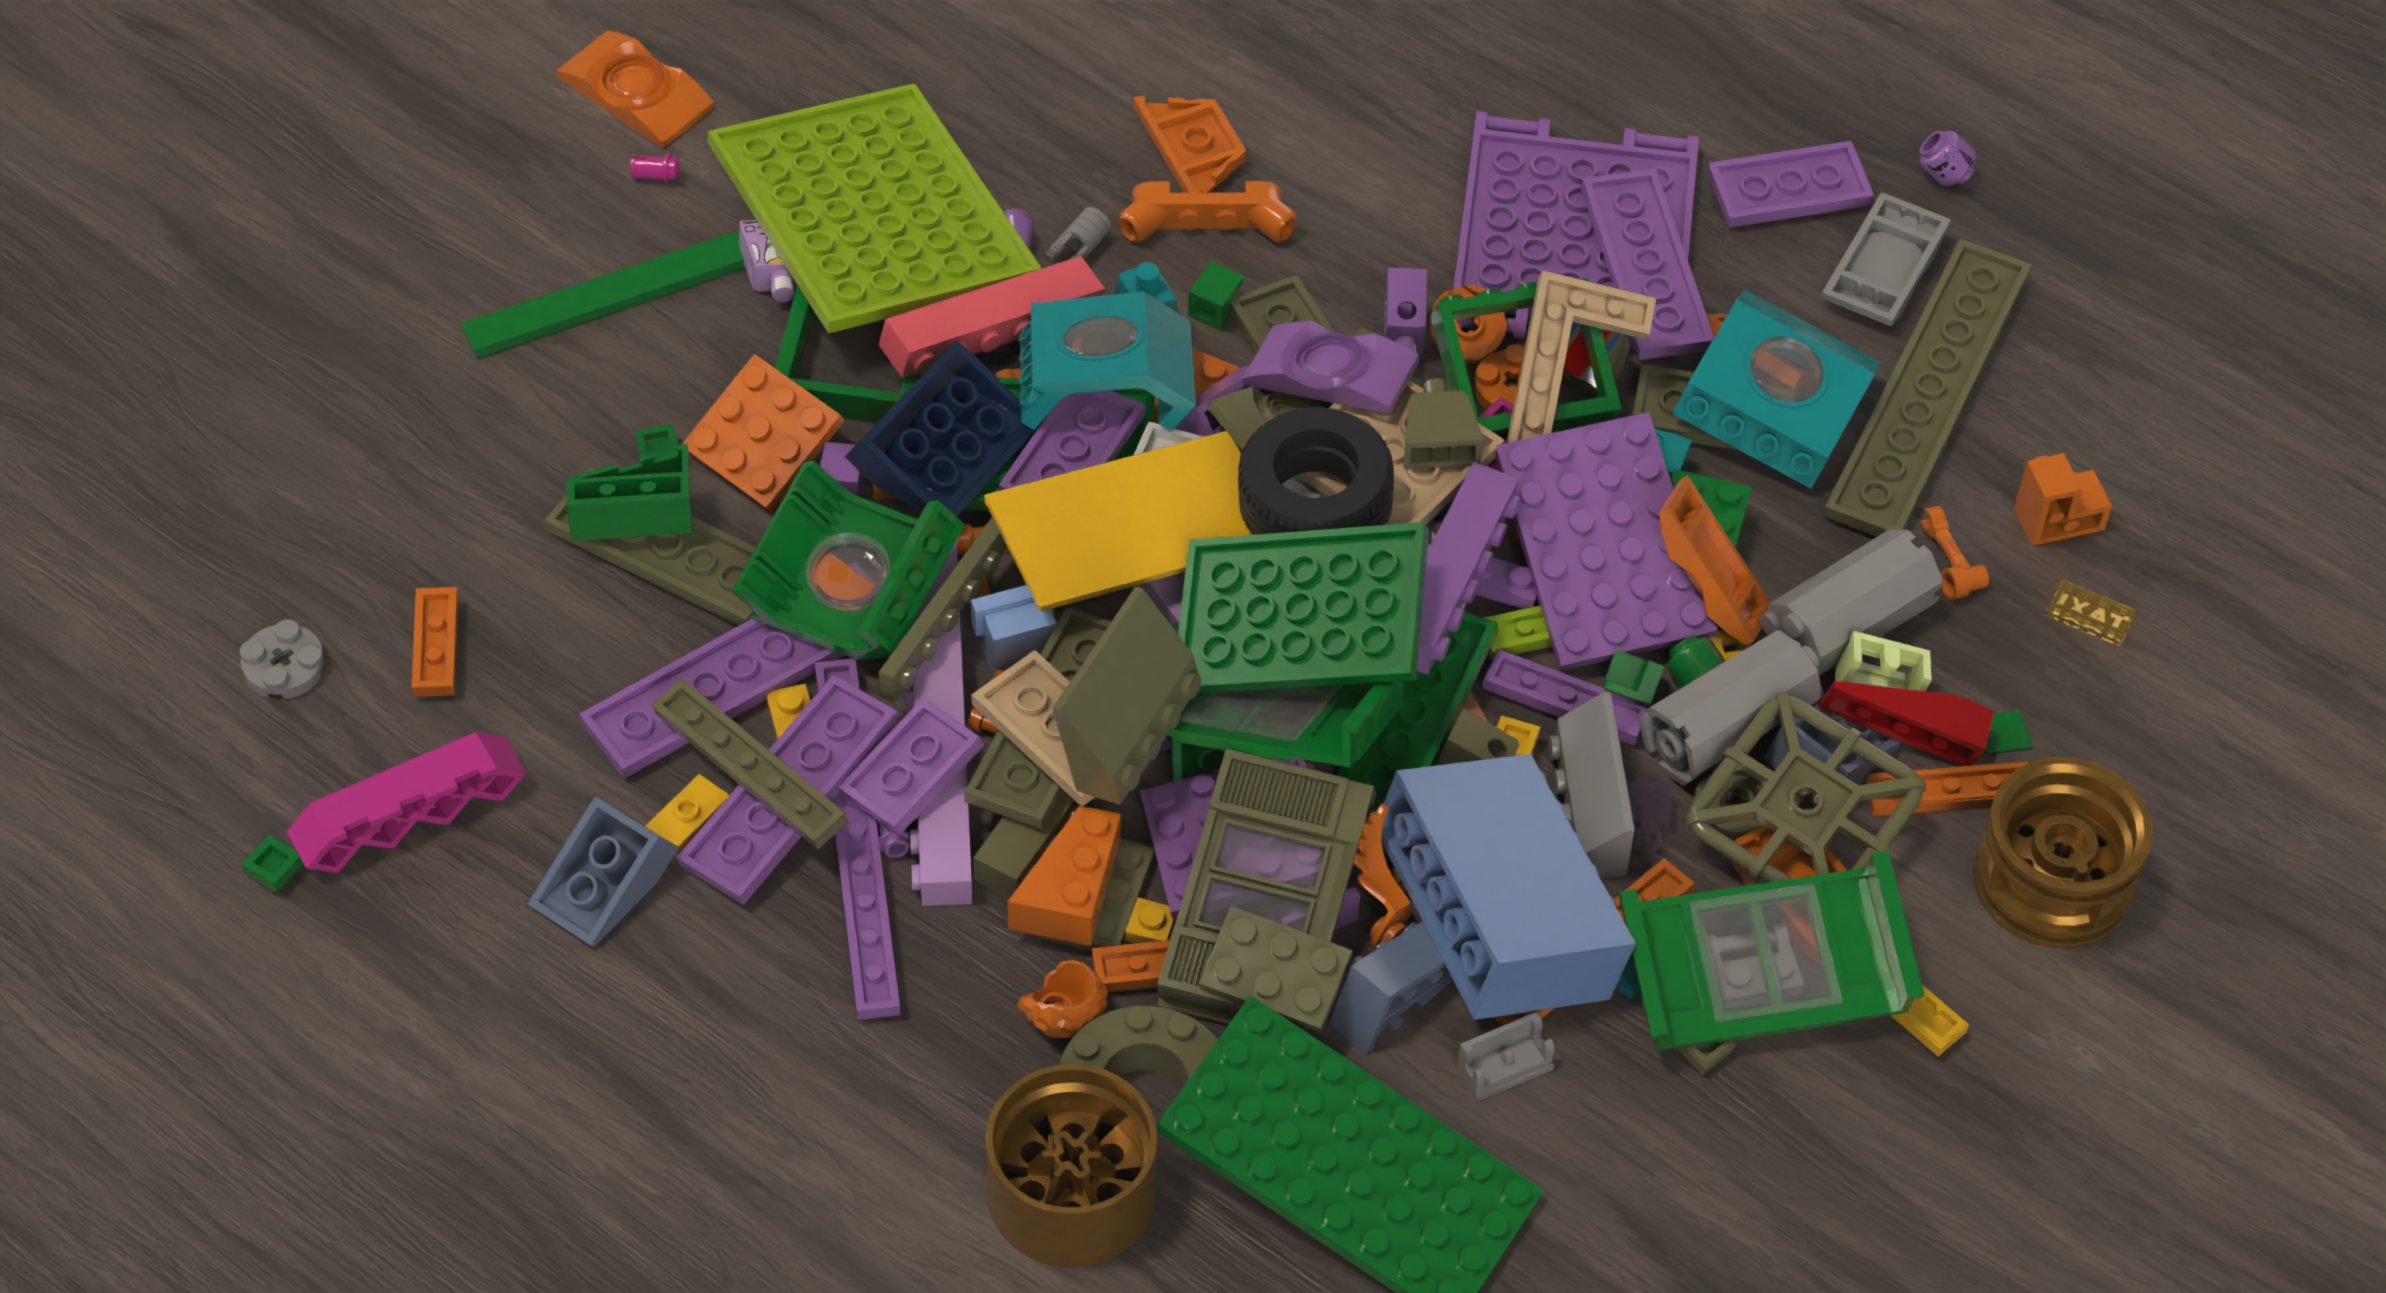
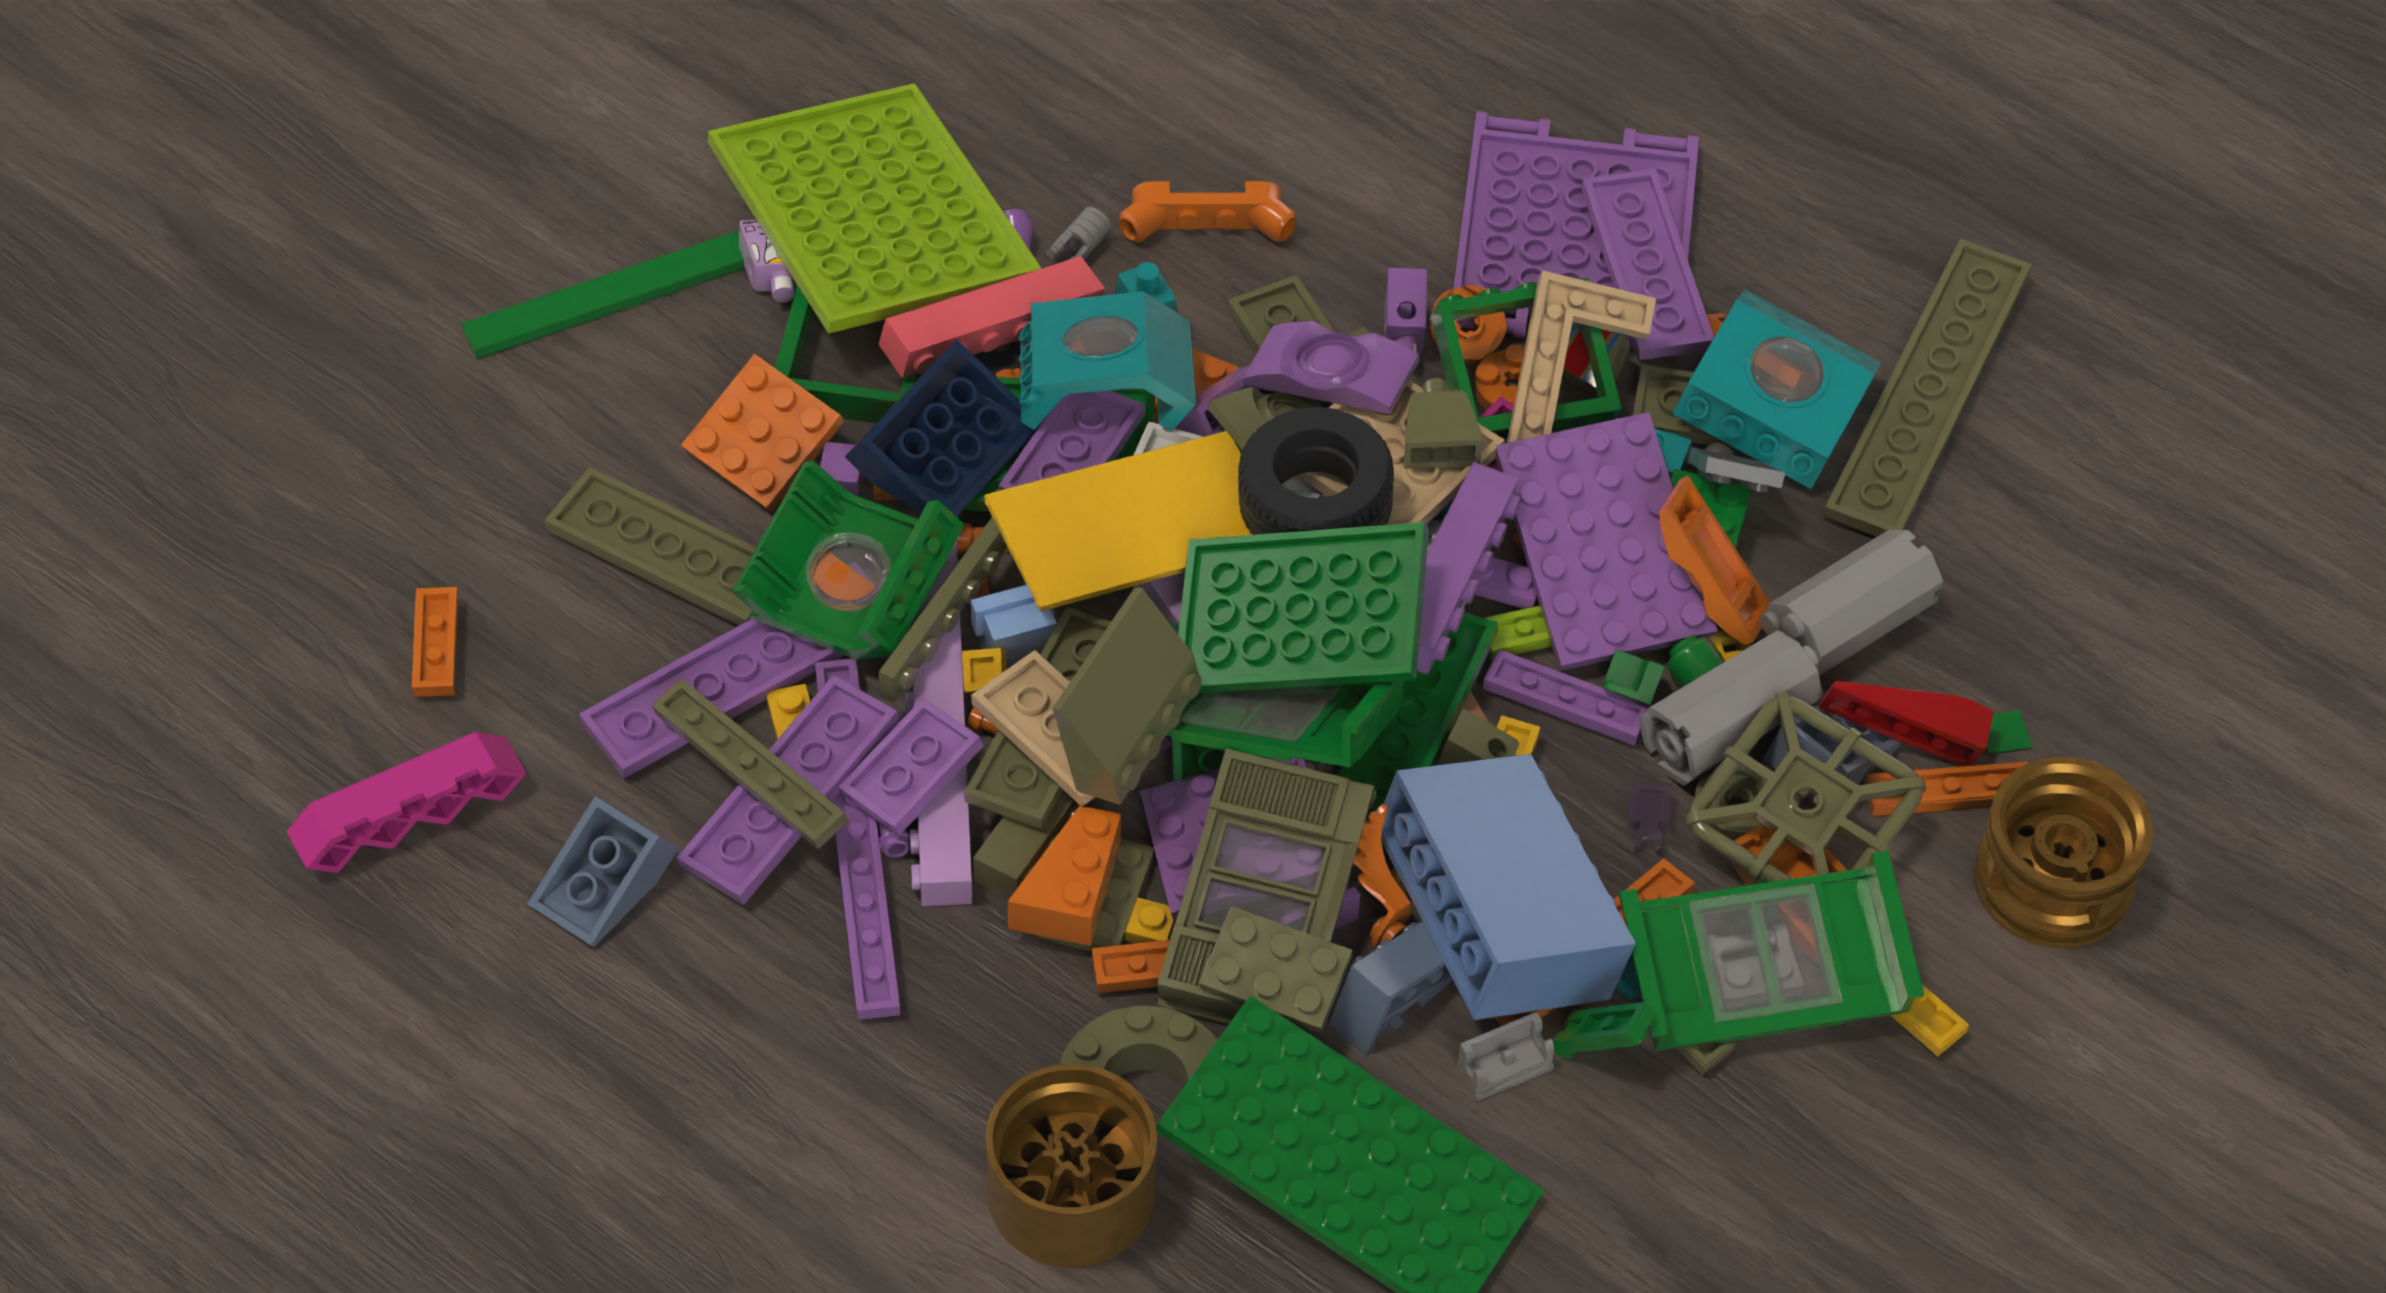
(272, 864): green plate -> none
(278, 641): light grey plate -> none
(633, 499): green wedge -> none
(636, 87): orange slope -> none
(655, 167): dark pink pin -> none
(656, 440): green plate -> none
(688, 812): yellow plate -> none
(982, 667): none -> yellow plate
(1067, 1002): orange hair -> none
(1192, 140): orange wing -> none
(1212, 295): green panel -> none
(1594, 783): light grey slope -> none
(1603, 1028): none -> green plate
(1720, 465): none -> dark grey plate
(1790, 184): medium lavender plate -> none
(1886, 259): light grey slope -> none
(1891, 655): yellowish green window -> none
(1947, 158): medium lavender head -> none
(1960, 577): orange brick -> none
(2059, 502): orange brick -> none
(2090, 612): clear yellow tile -> none

